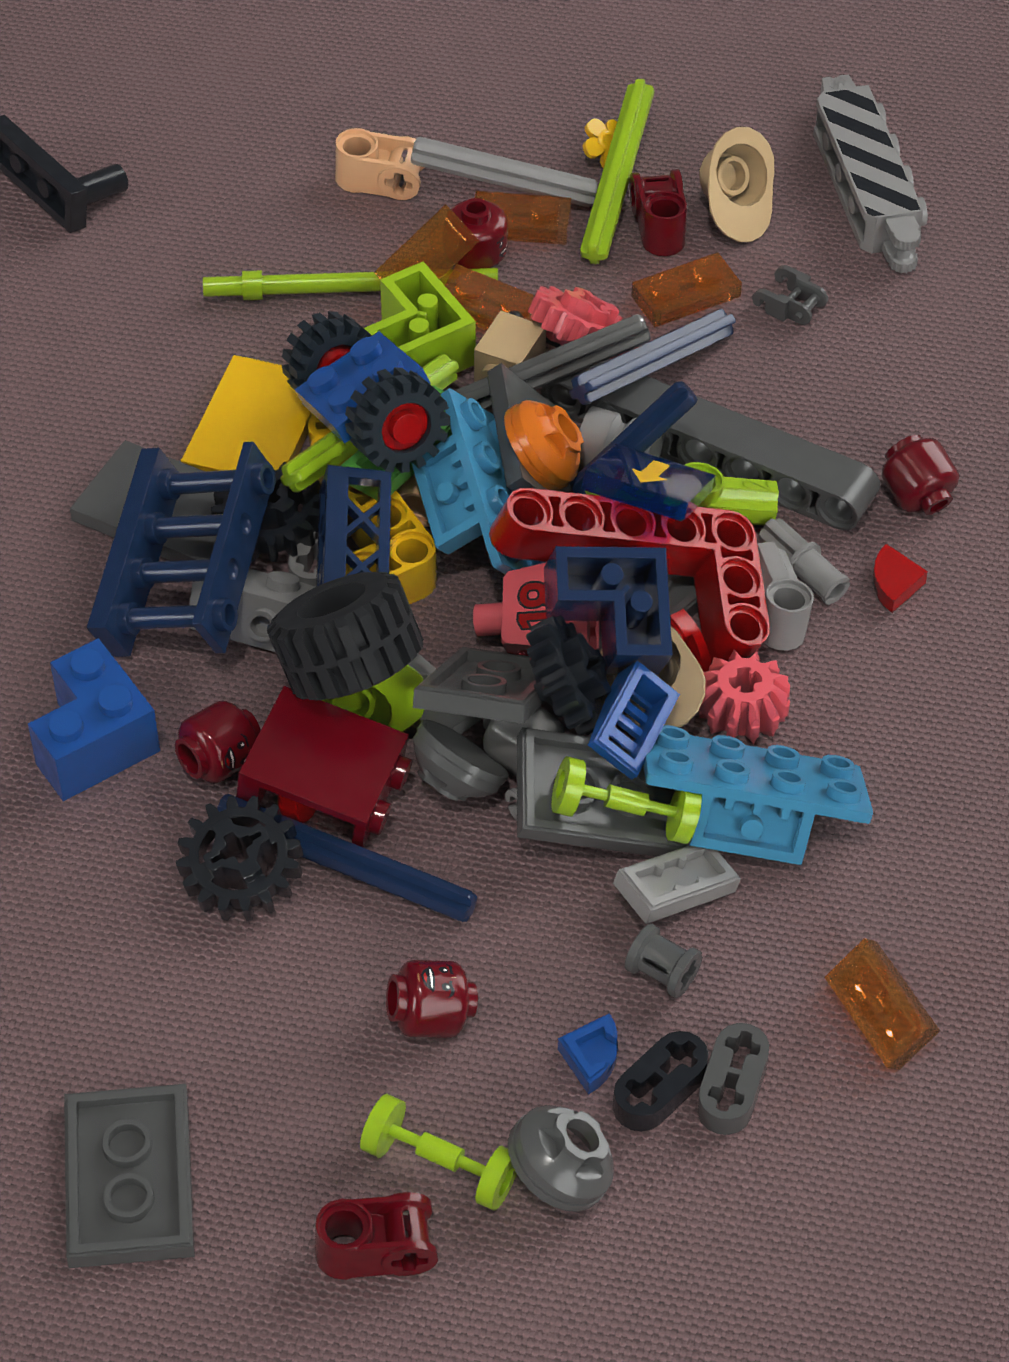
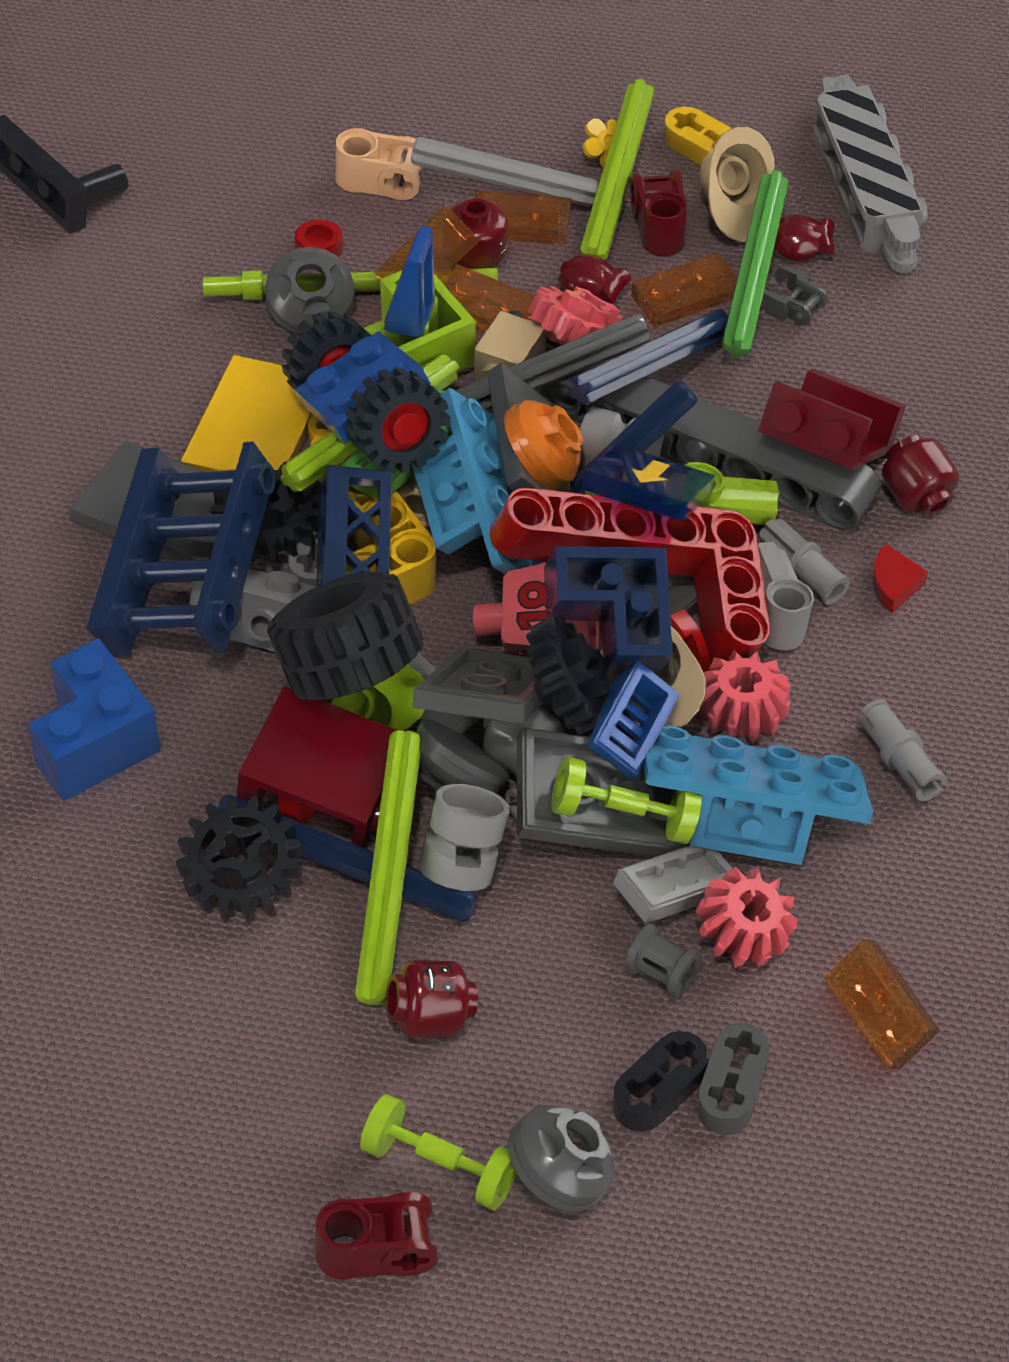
(128, 1176): dark grey tile -> none
(216, 741): dark red head -> none
(291, 304): none -> dark grey piece
(321, 235): none -> red tile
(388, 868): none -> lime axle
(415, 289): none -> blue slope
(463, 837): none -> light grey wheel
(591, 1051): blue tile -> none
(593, 275): none -> dark red animal
(692, 132): none -> yellow beam
(745, 939): none -> coral gear
(755, 264): none -> bright green axle
(803, 236): none -> dark red animal
(832, 419): none -> dark red panel
(902, 750): none -> light grey pin

